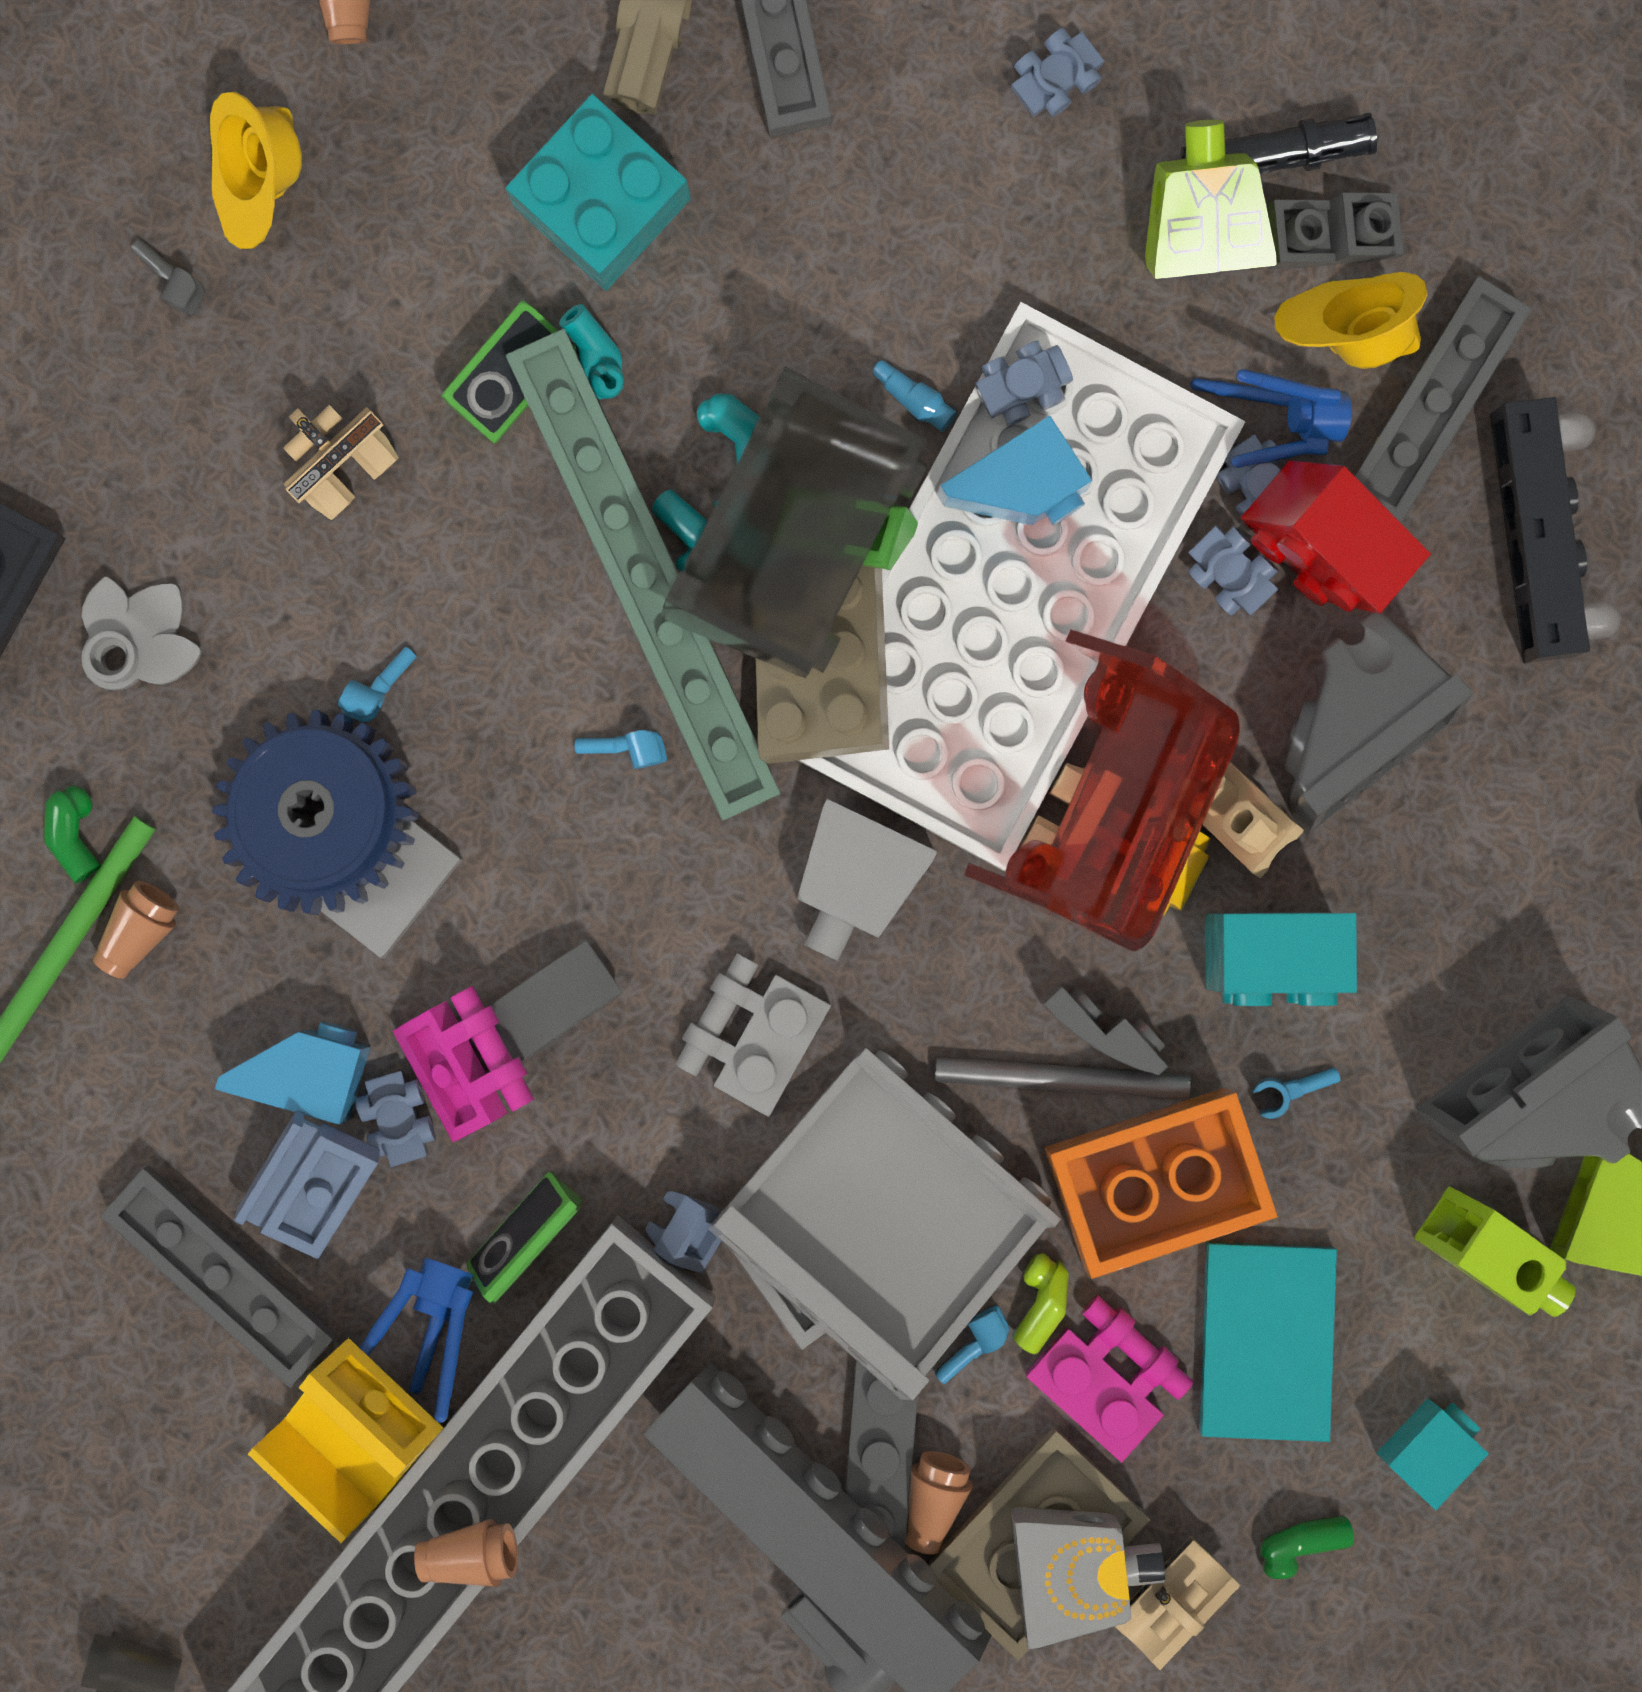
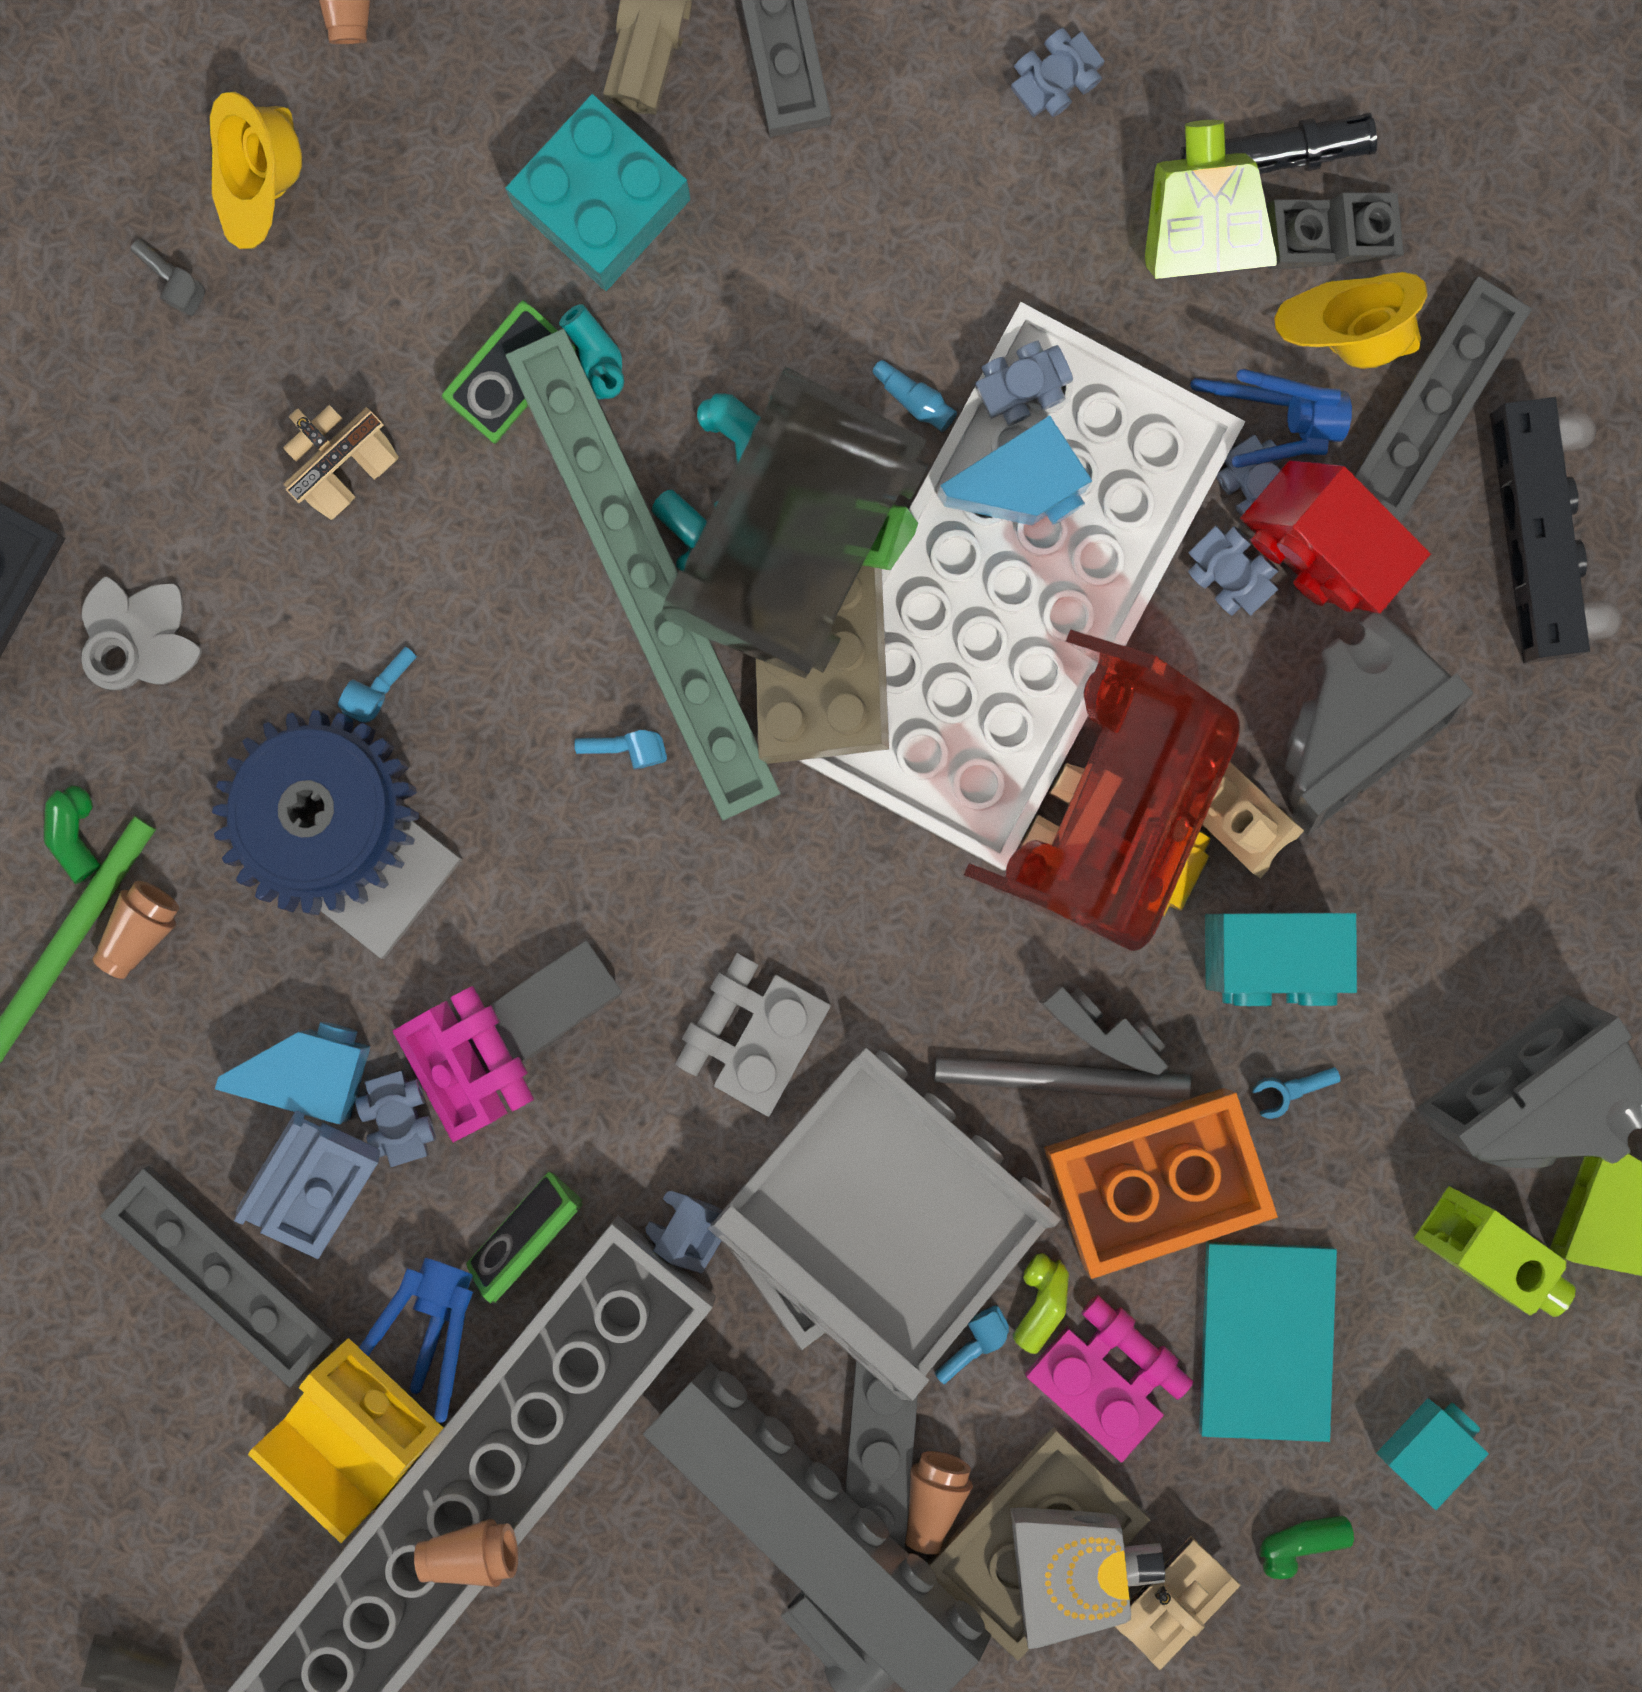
(857, 877): light grey torso -> none

